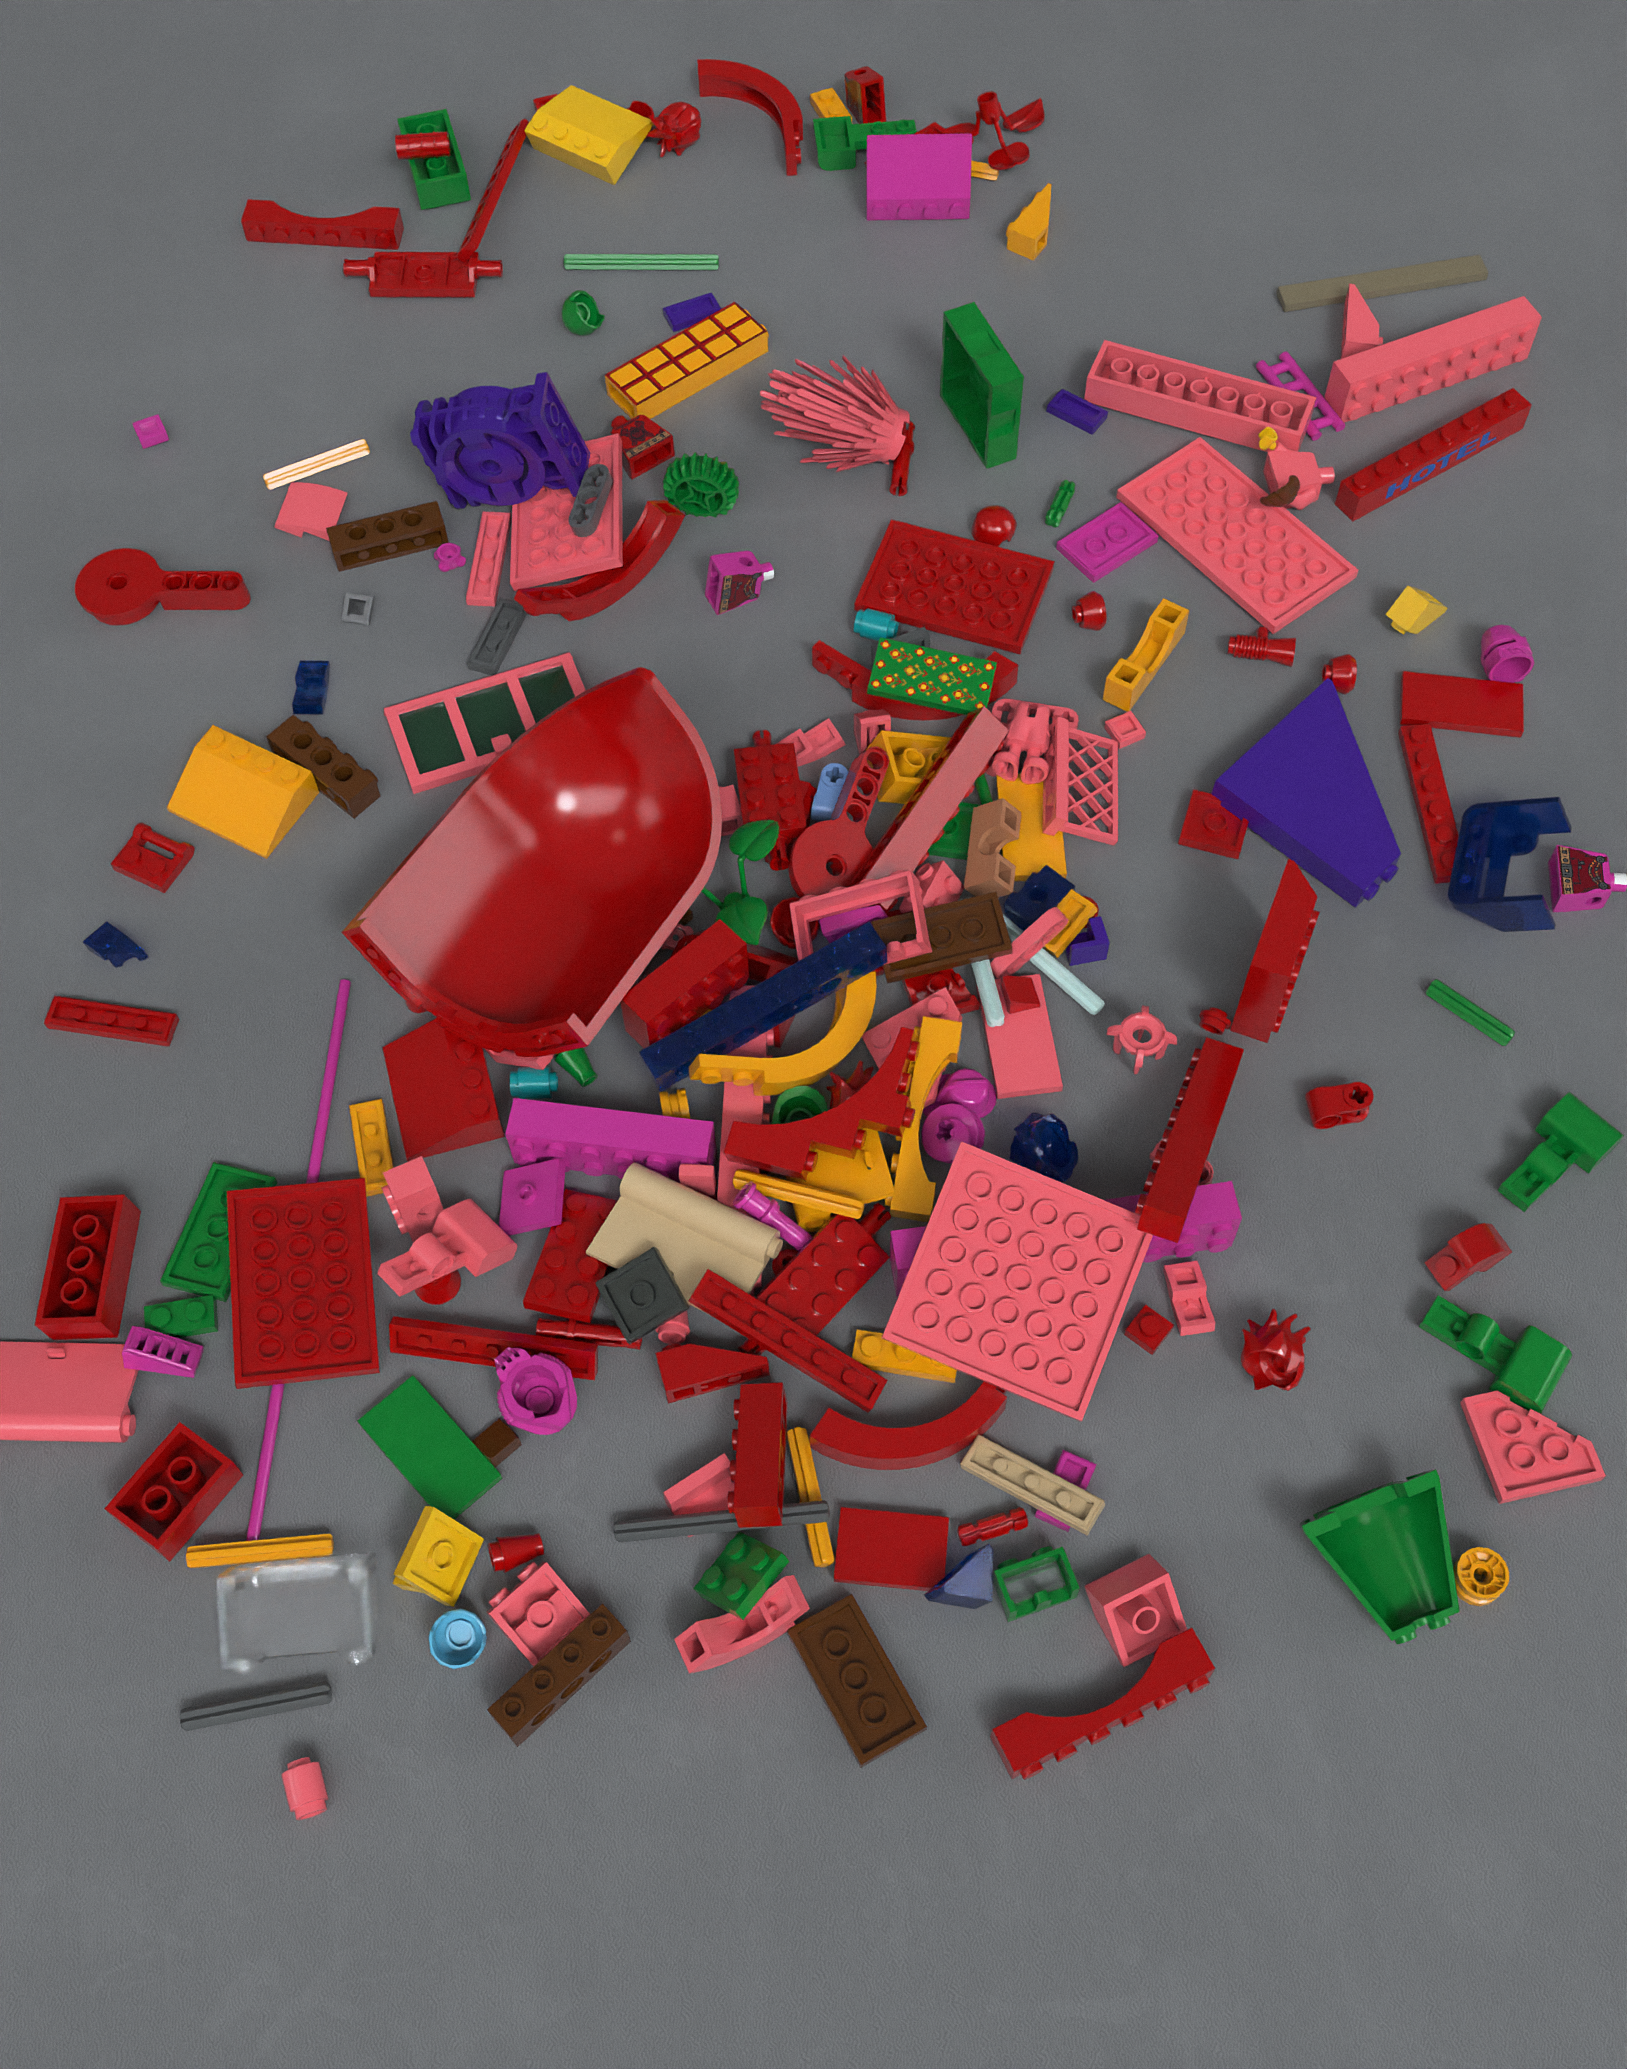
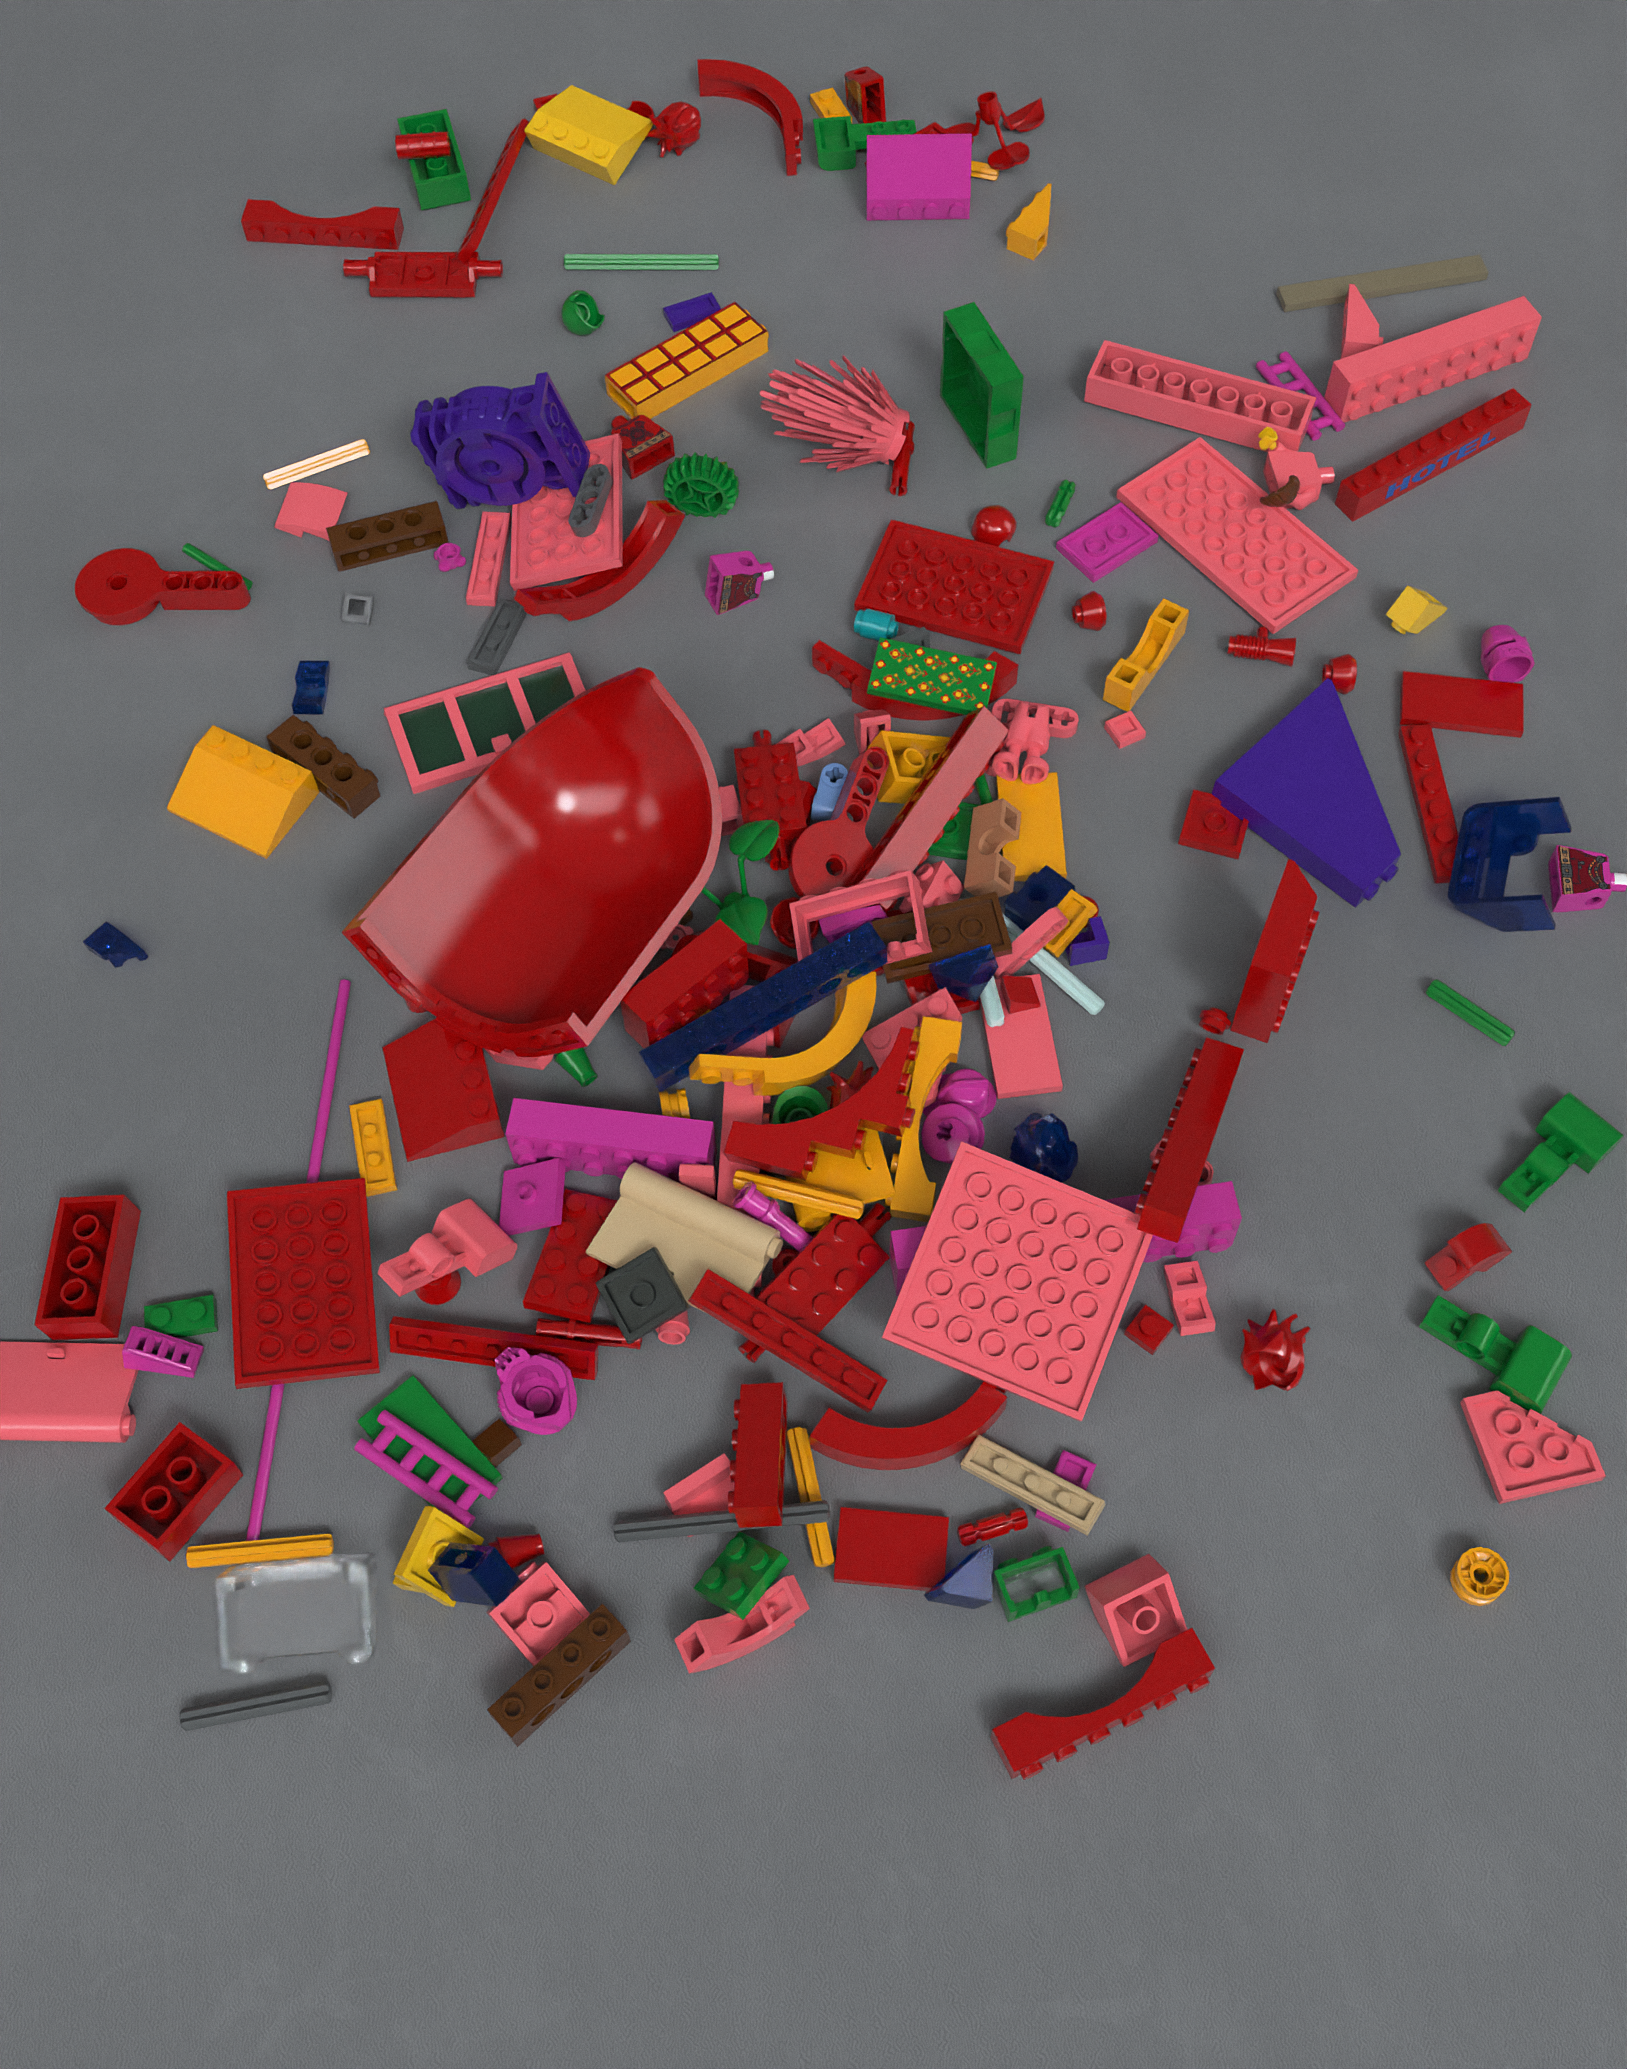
(111, 1021): red tile -> none
(149, 866): red plate -> none
(150, 431): dark pink plate -> none
(202, 1252): green tile -> none
(209, 561): none -> green bar
(305, 1788): coral brick -> none
(412, 1198): coral arch -> none
(430, 1490): none -> dark pink bar
(457, 1638): medium azure hair -> none
(474, 1574): none -> clear blue brick
(533, 1083): teal brick -> none
(702, 1369): red slope -> none
(856, 1680): reddish brown plate -> none
(888, 1357): light orange plate -> none
(966, 972): none -> clear blue slope
(1060, 778): coral fence -> none
(1077, 411): dark purple tile -> none
(1141, 1021): coral piece -> none
(1338, 1105): red piece -> none
(1392, 1553): green cone -> none

